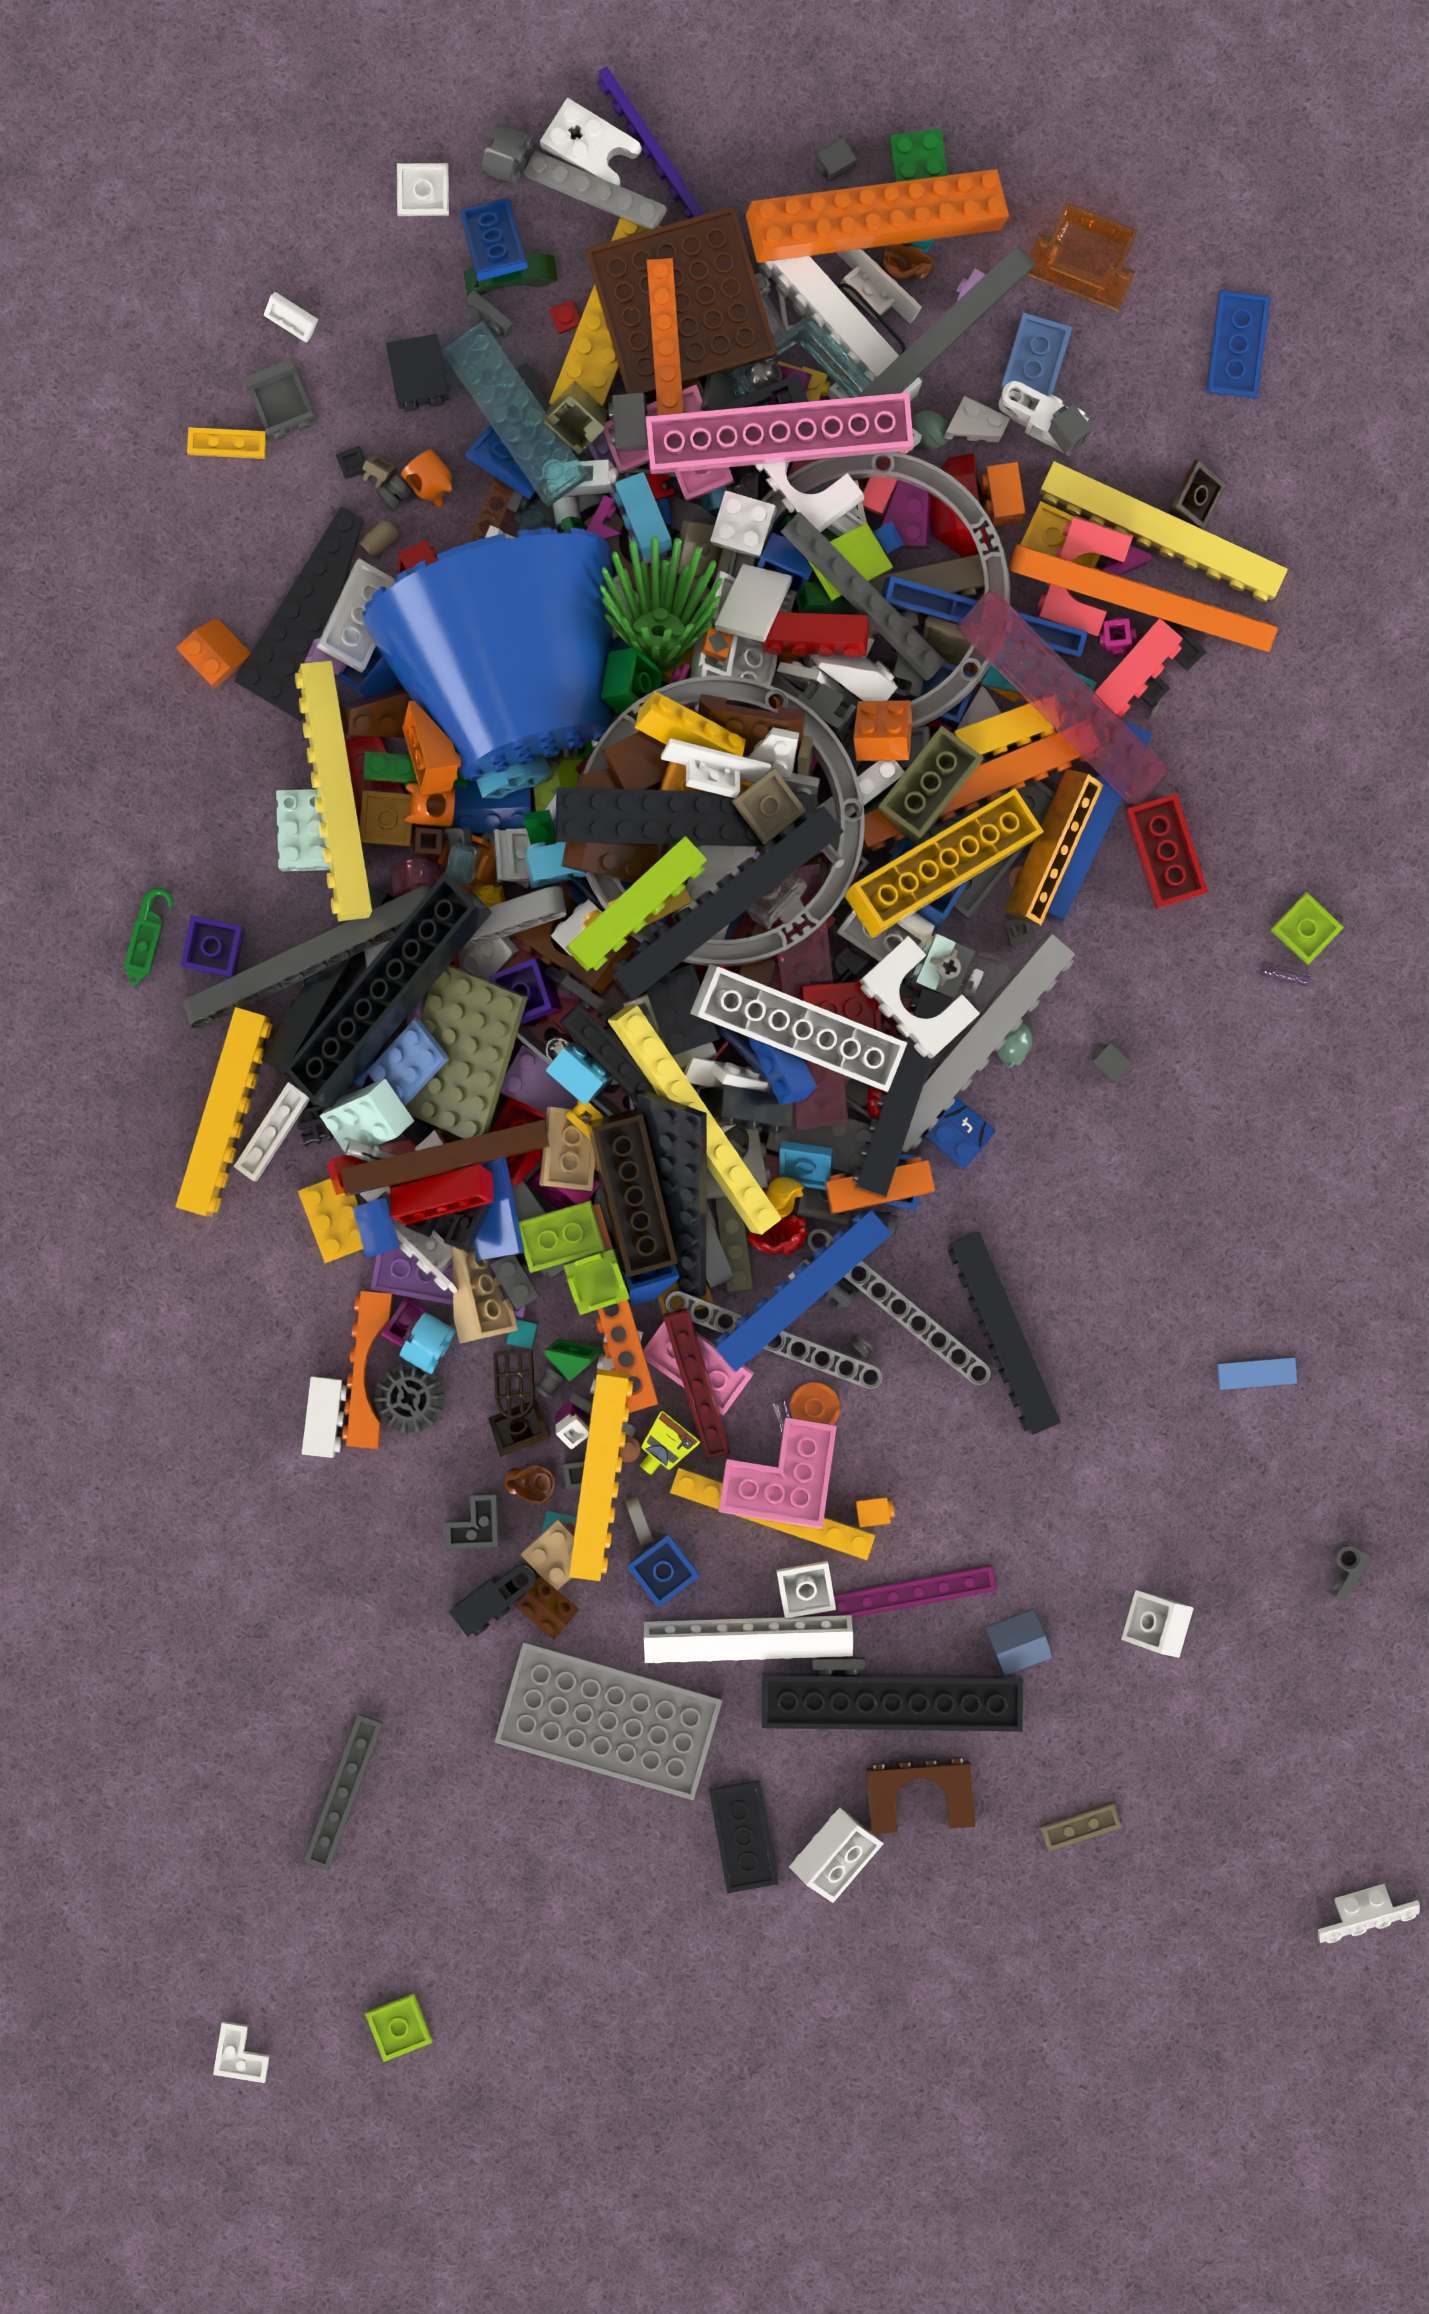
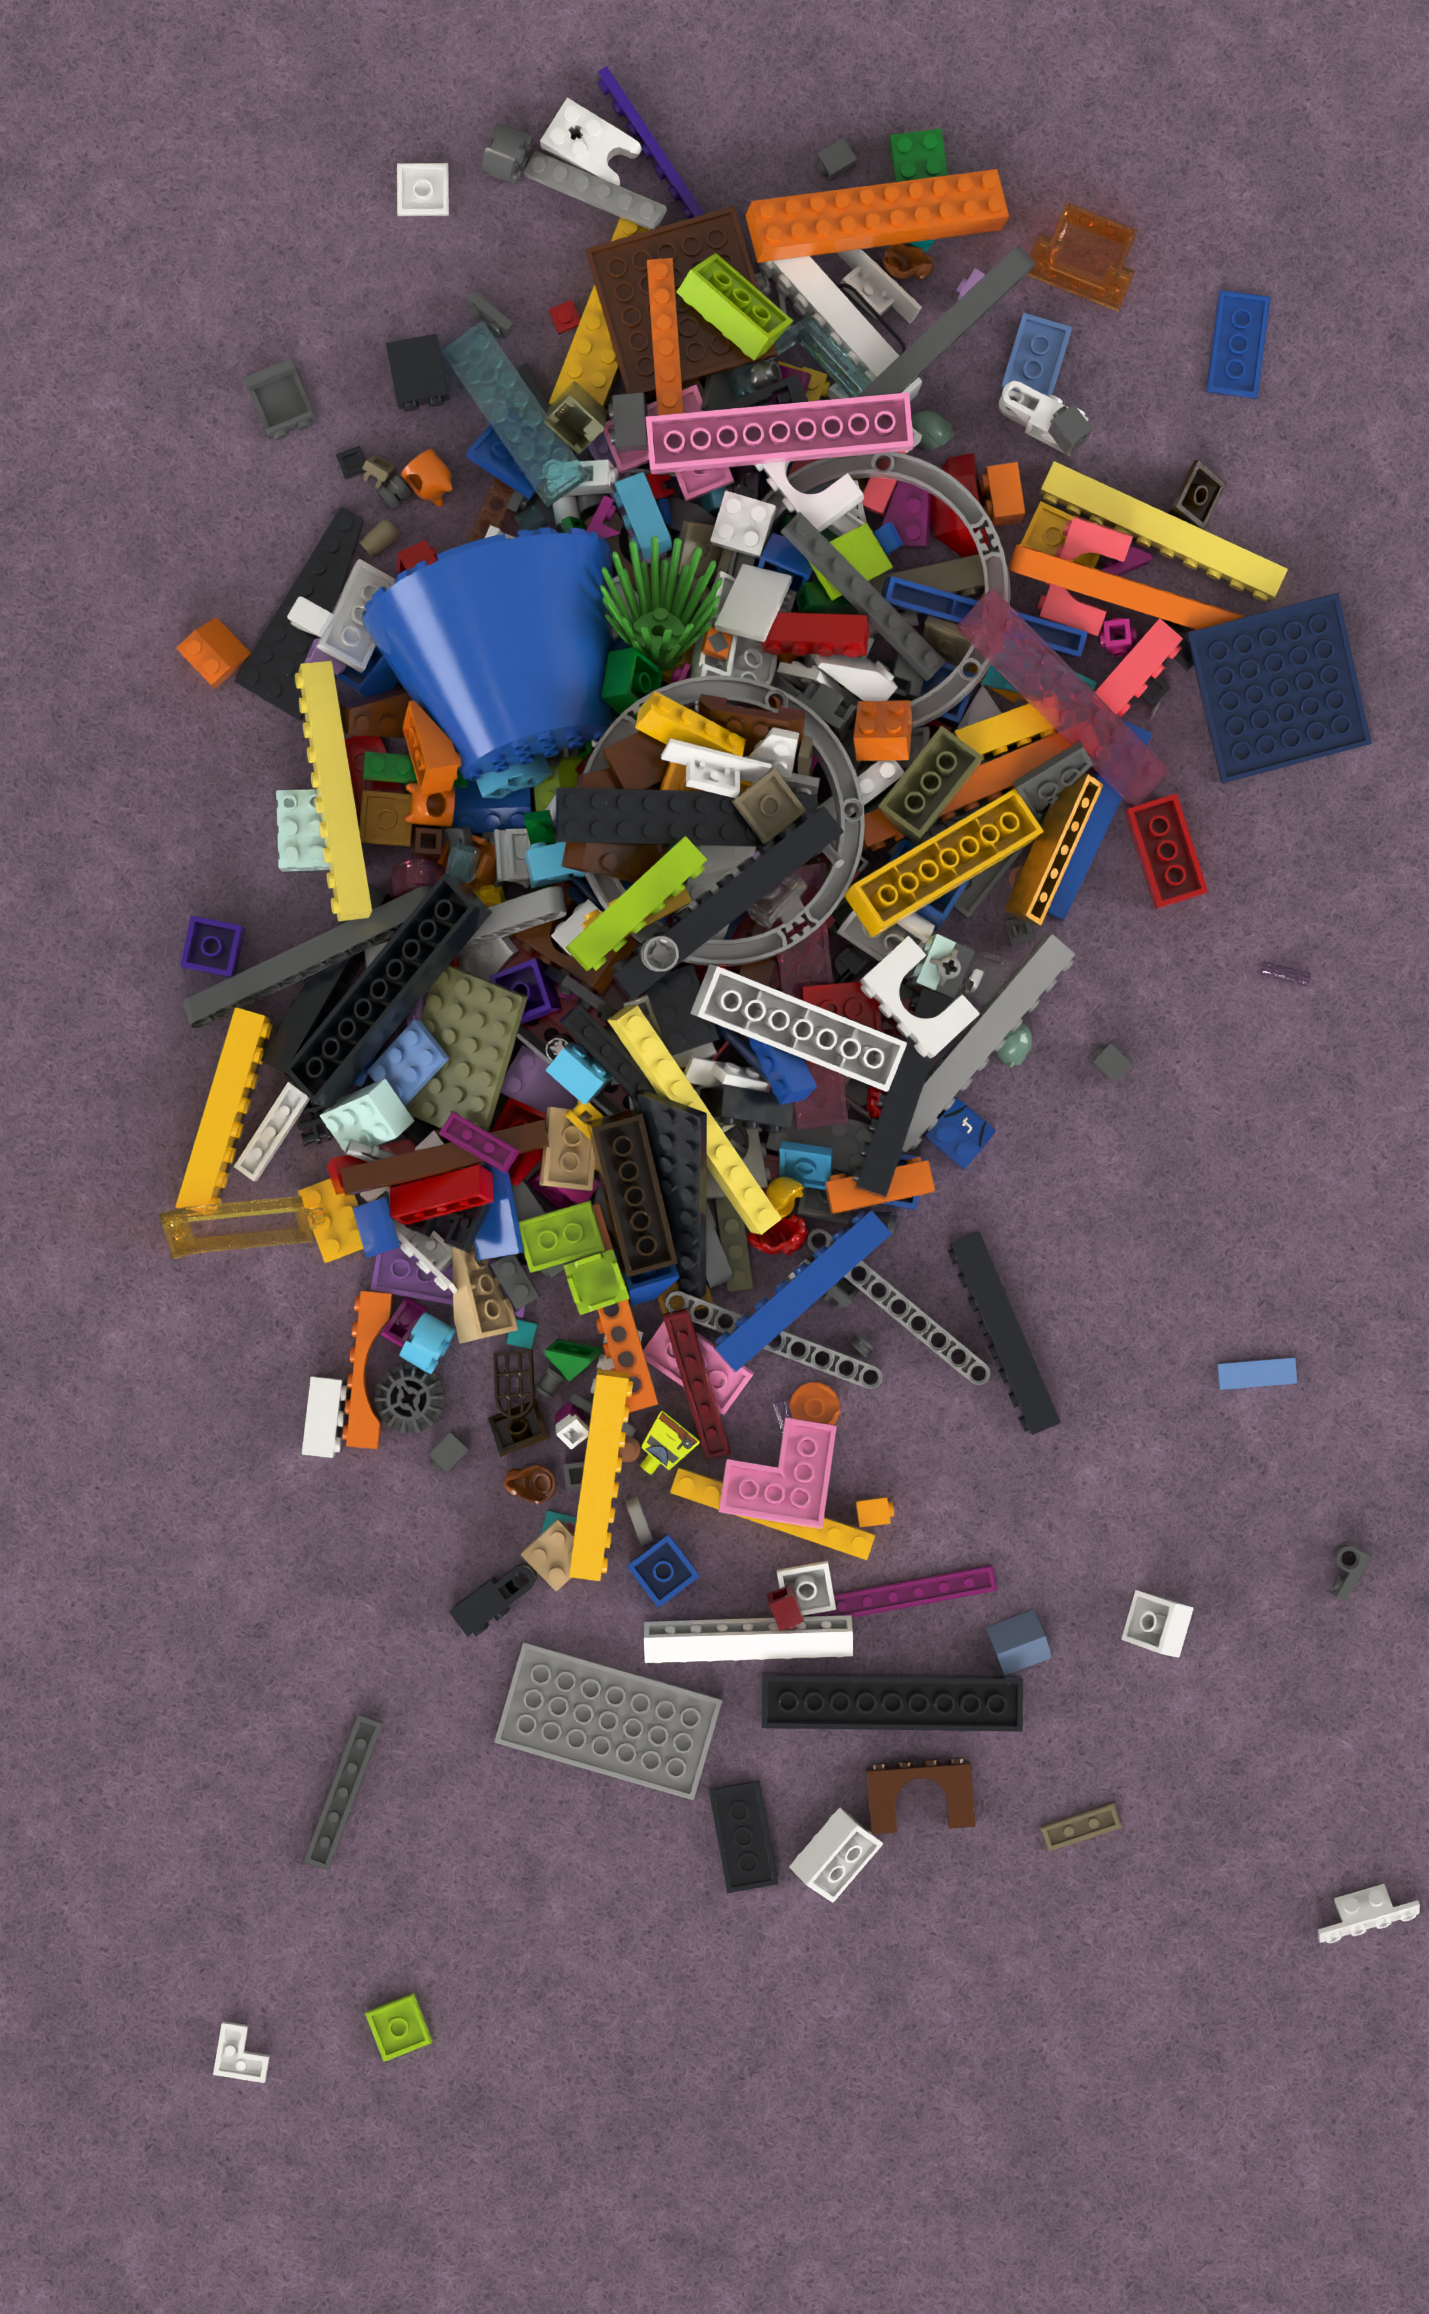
(145, 937): green plate -> none
(183, 1243): none -> clear yellow animal
(226, 443): yellow plate -> none
(290, 317): white plate -> none
(309, 617): none -> white slope
(448, 1452): none -> dark grey brick
(479, 1142): none -> magenta tile
(481, 1529): dark grey brick -> none
(493, 239): blue tile -> none
(539, 273): dark green arch -> none
(547, 1608): reddish brown bracket -> none
(659, 953): none -> light grey wheel
(734, 306): none -> lime slope
(785, 1608): none -> dark red brick
(850, 1665): dark grey plate -> none
(977, 422): white wing -> none
(1046, 781): none -> dark grey wing
(1279, 687): none -> dark blue plate
(1307, 928): lime plate -> none

